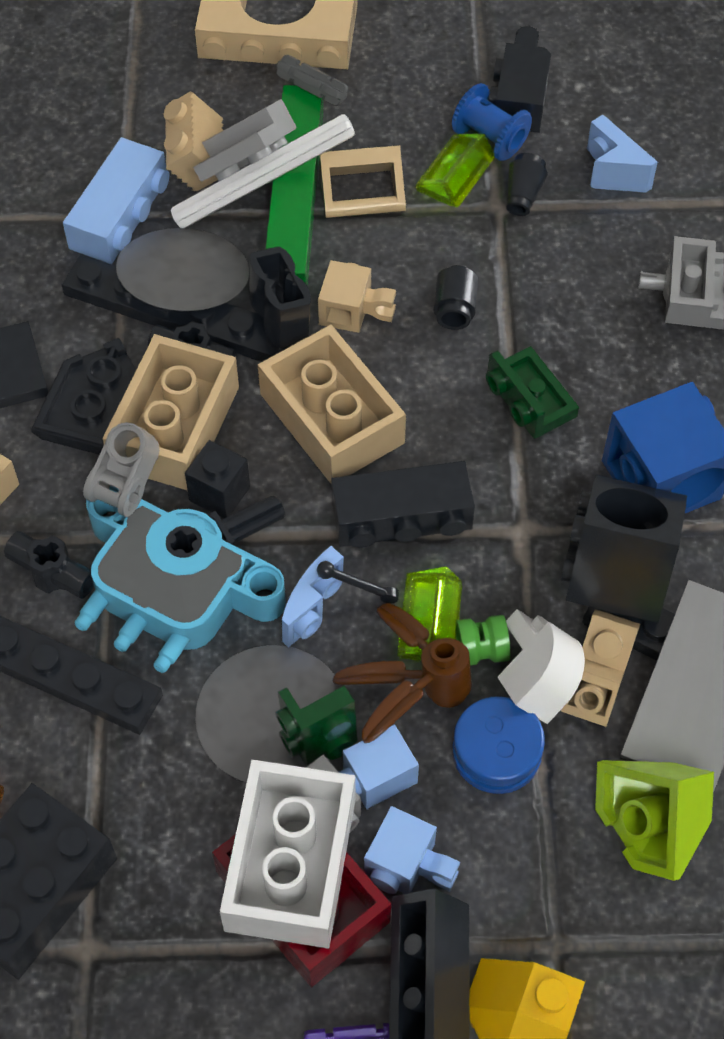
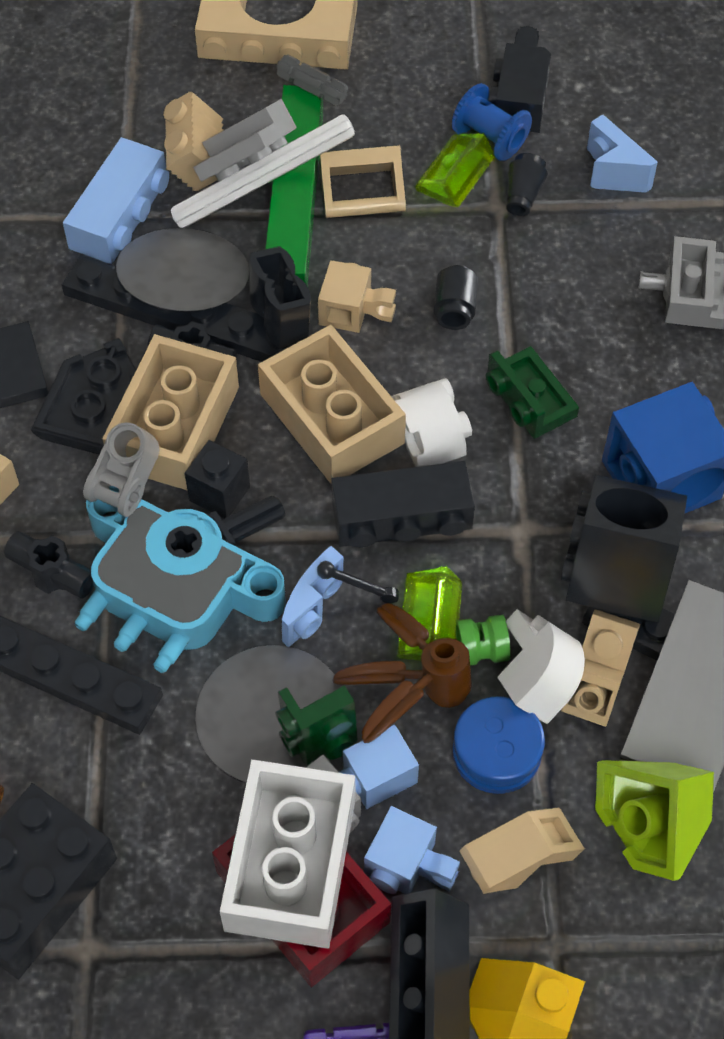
(433, 426): none -> white cylinder
(519, 847): none -> tan slope

